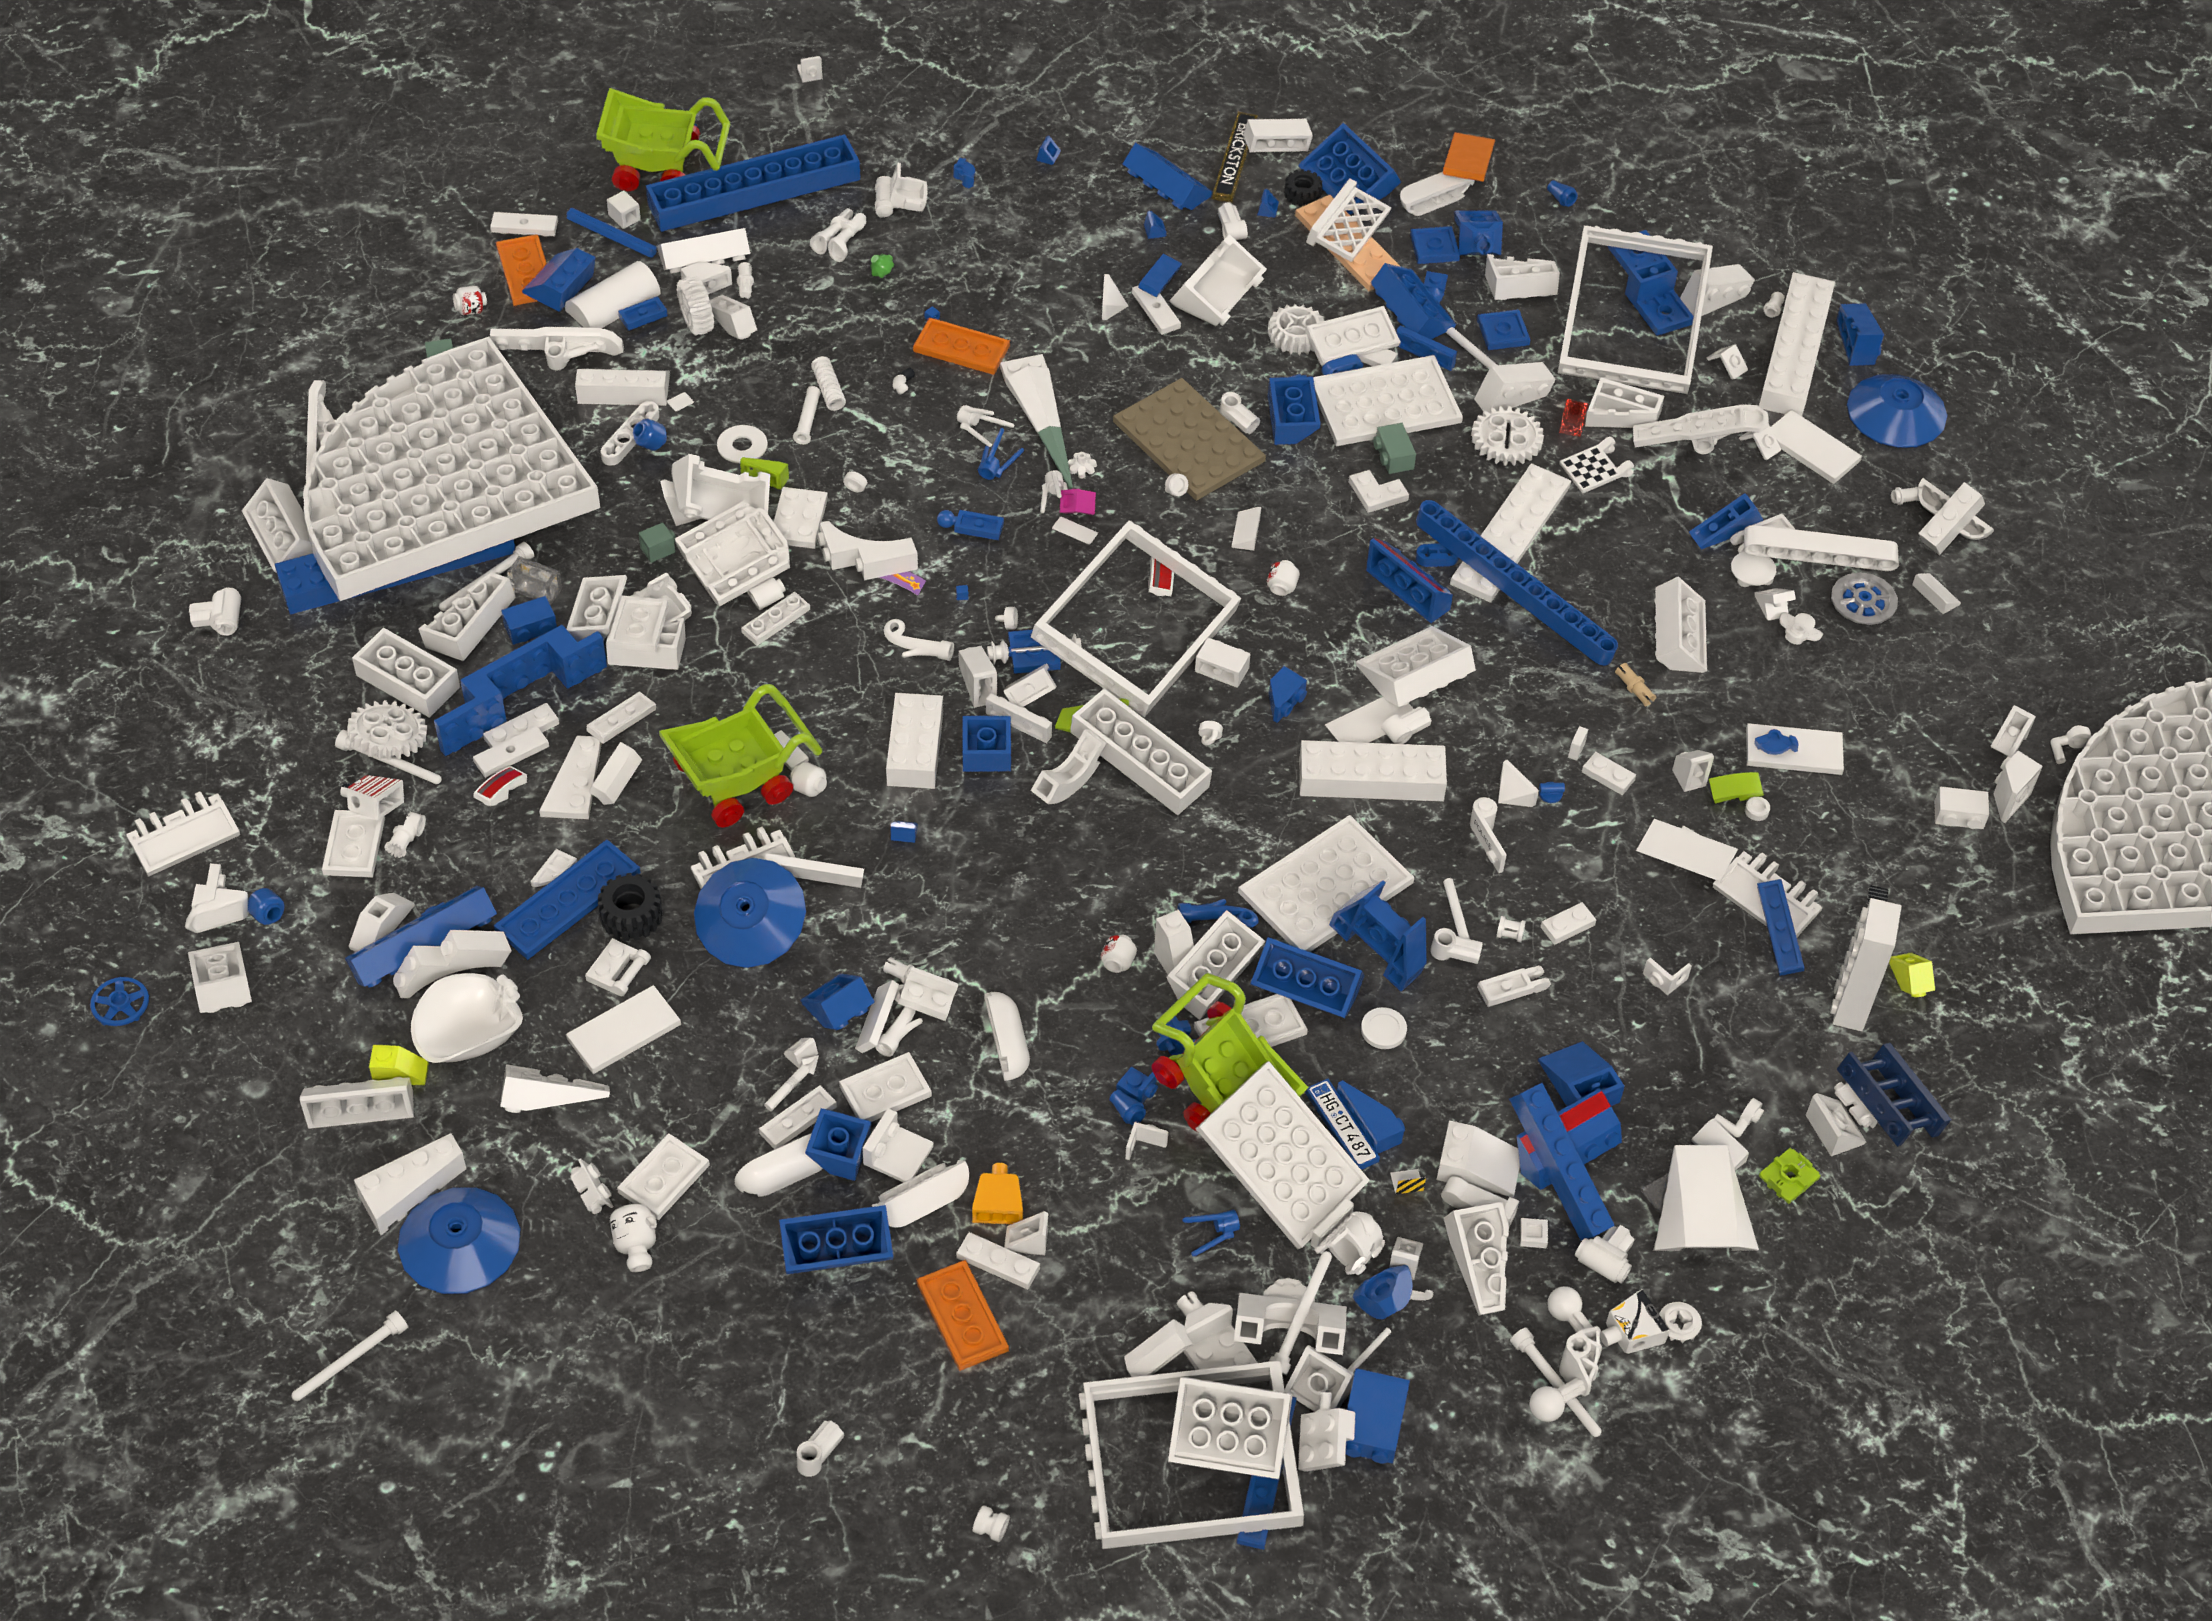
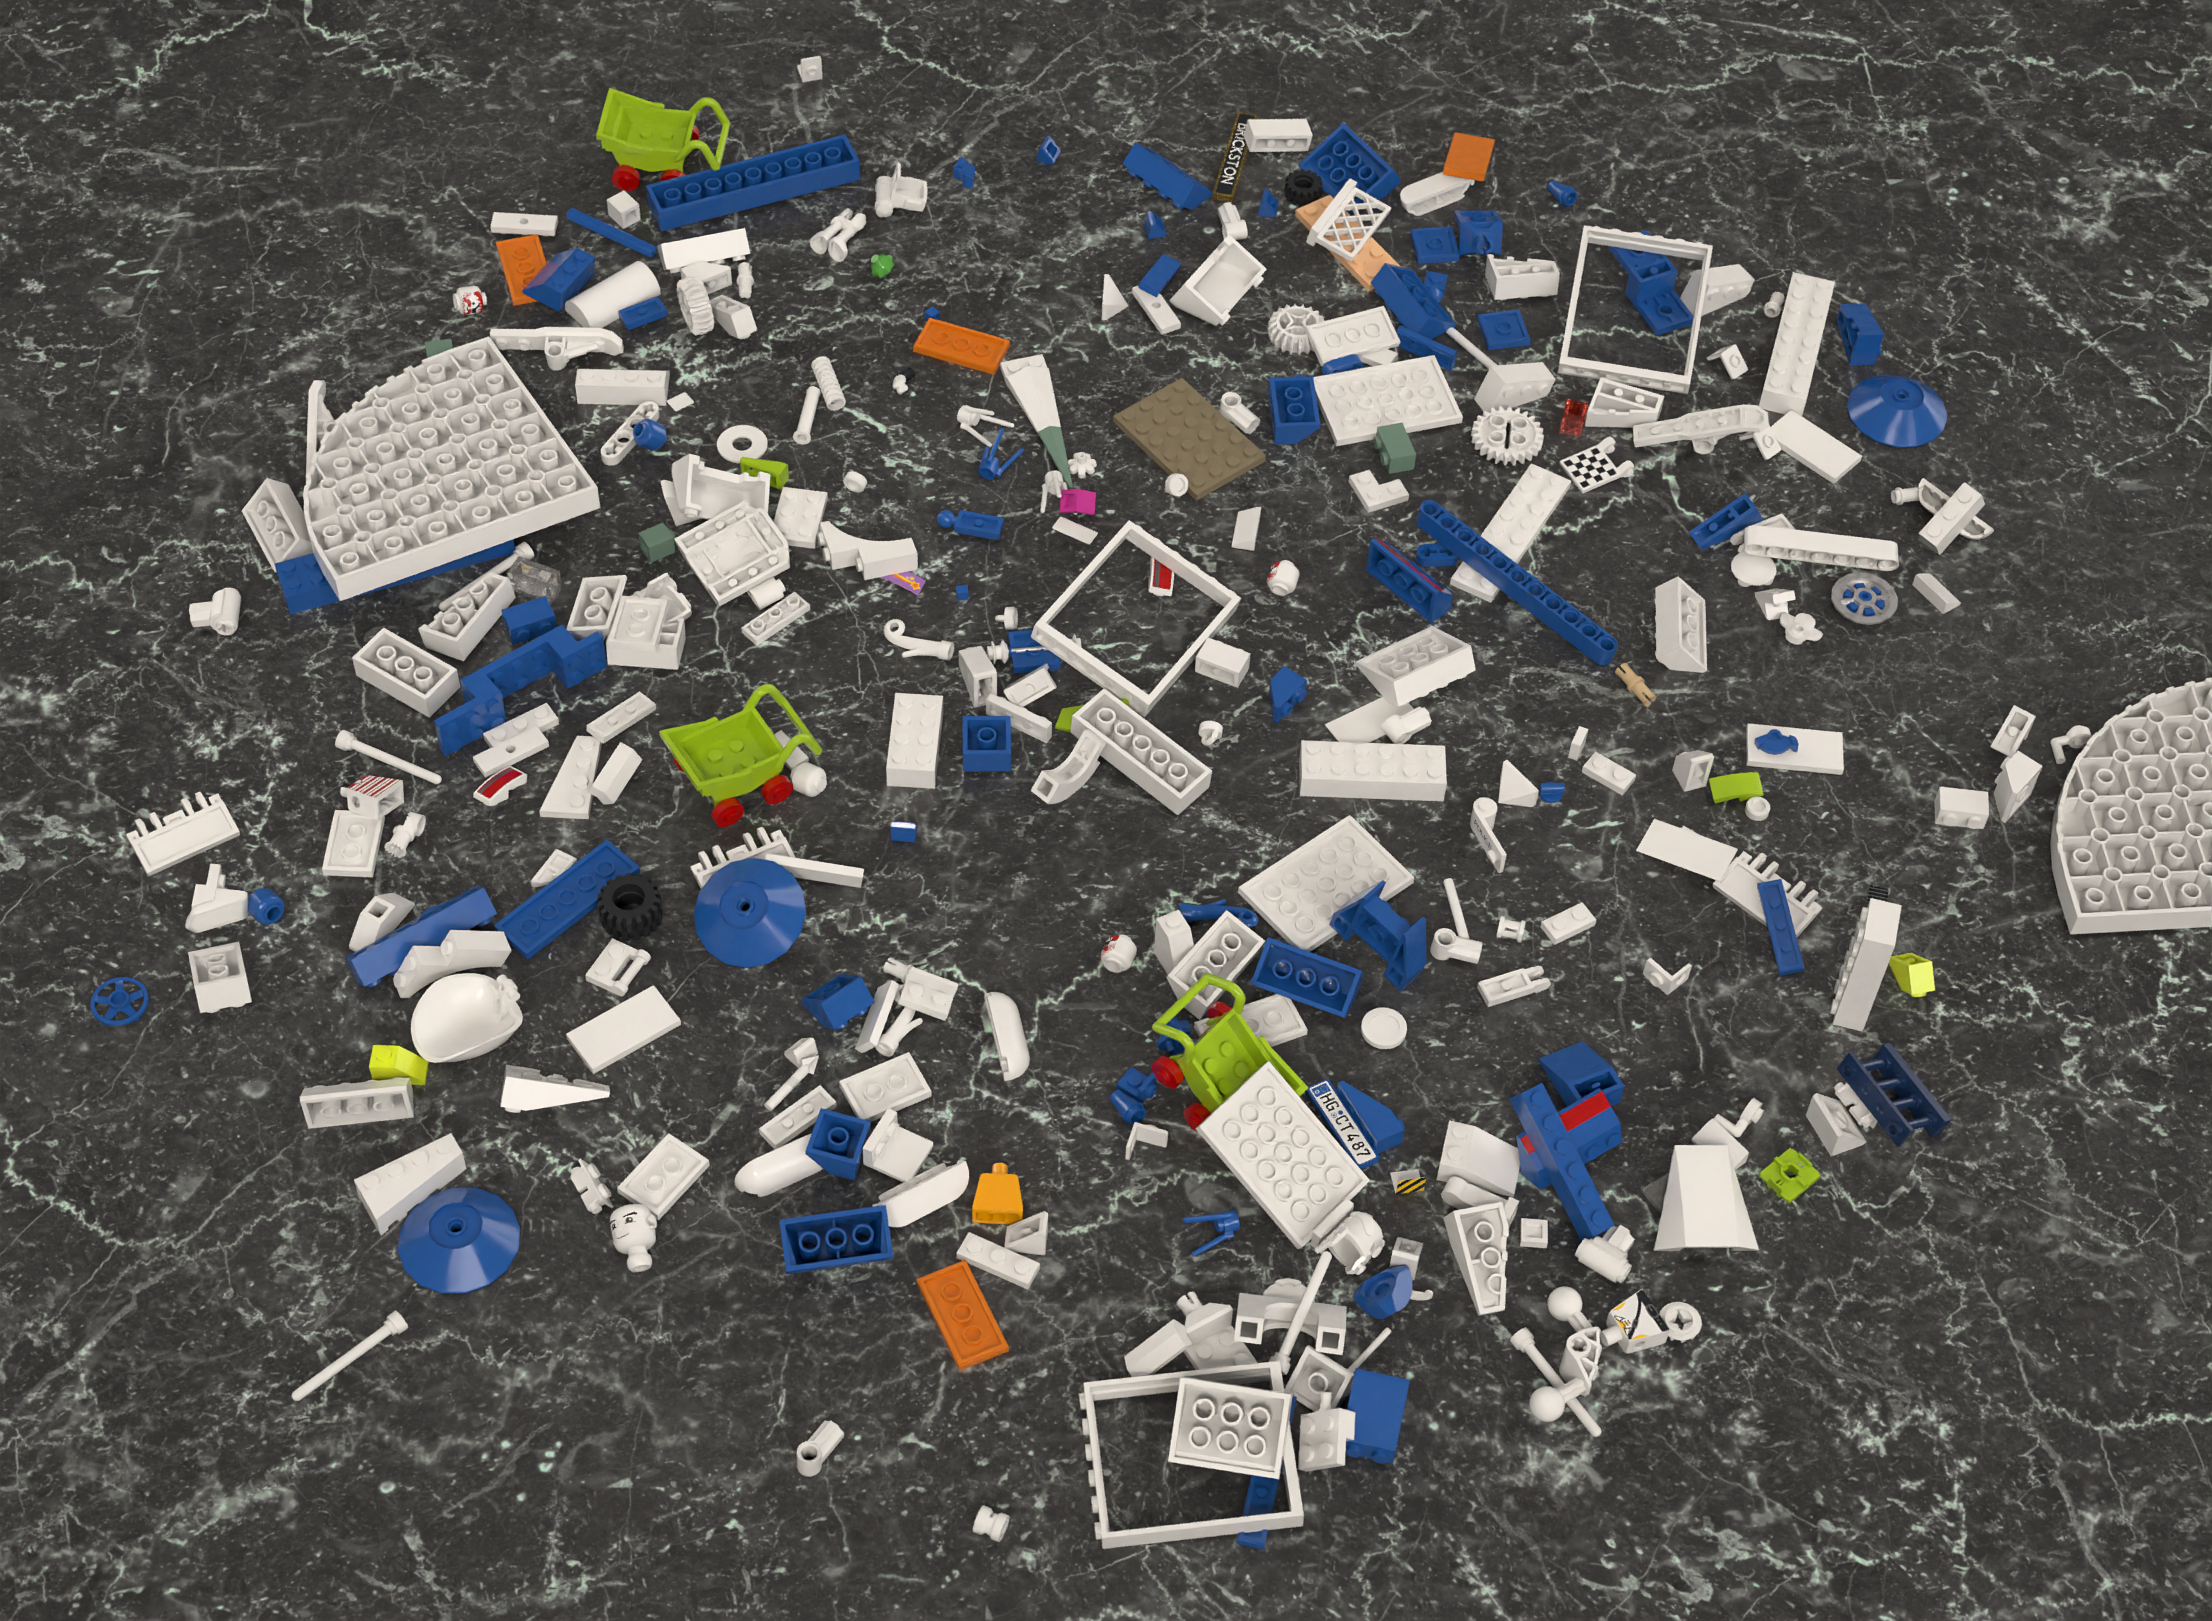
(387, 730): white gear -> none

